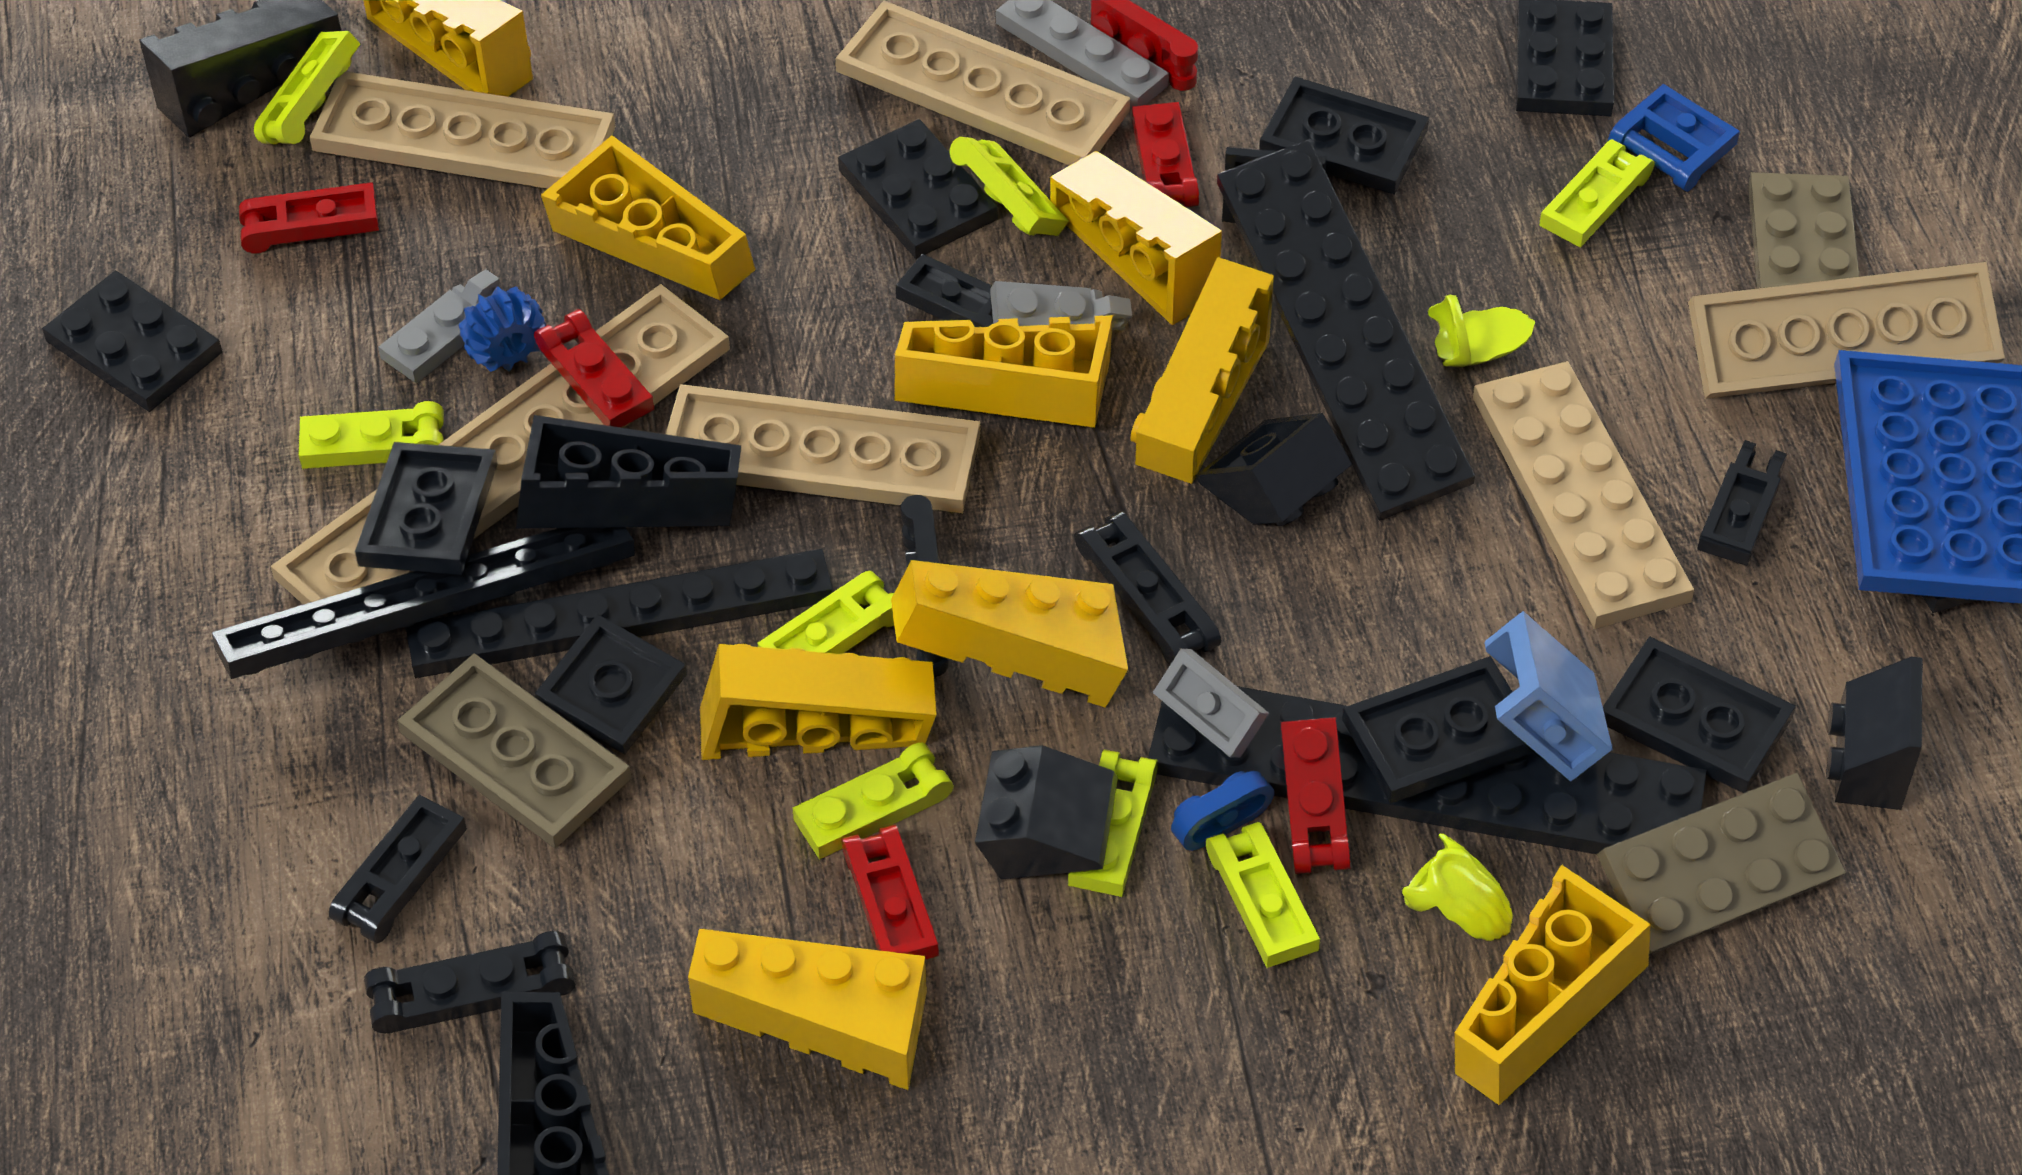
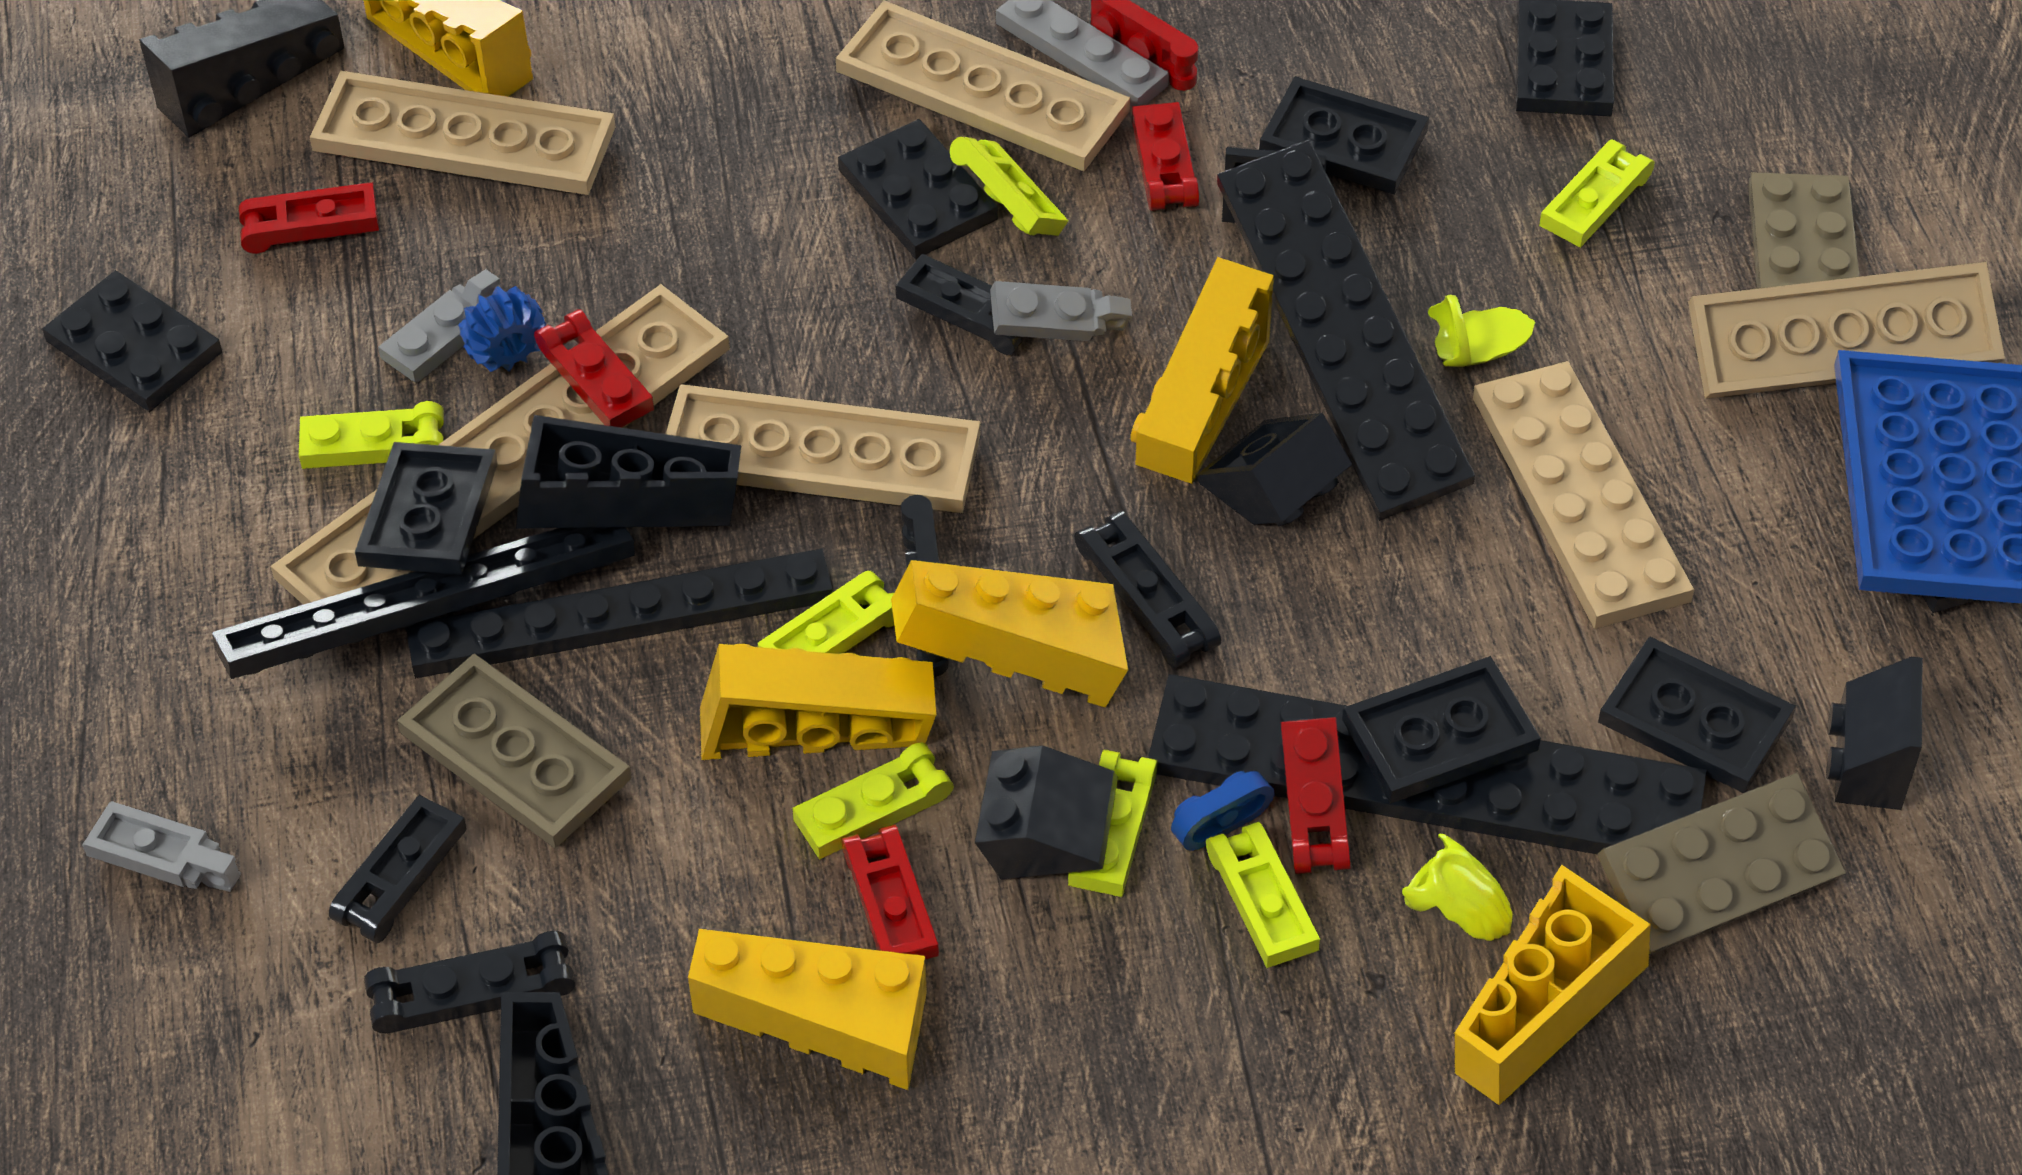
(160, 849): none -> light grey hinge
(305, 88): neon yellow plate -> none
(611, 684): black plate -> none
(647, 219): yellow wedge -> none
(1007, 368): yellow wedge -> none
(1138, 232): yellow wedge -> none
(1210, 703): light grey plate -> none
(1557, 698): medium blue panel -> none
(1681, 126): blue plate -> none
(1741, 506): black hinge -> none

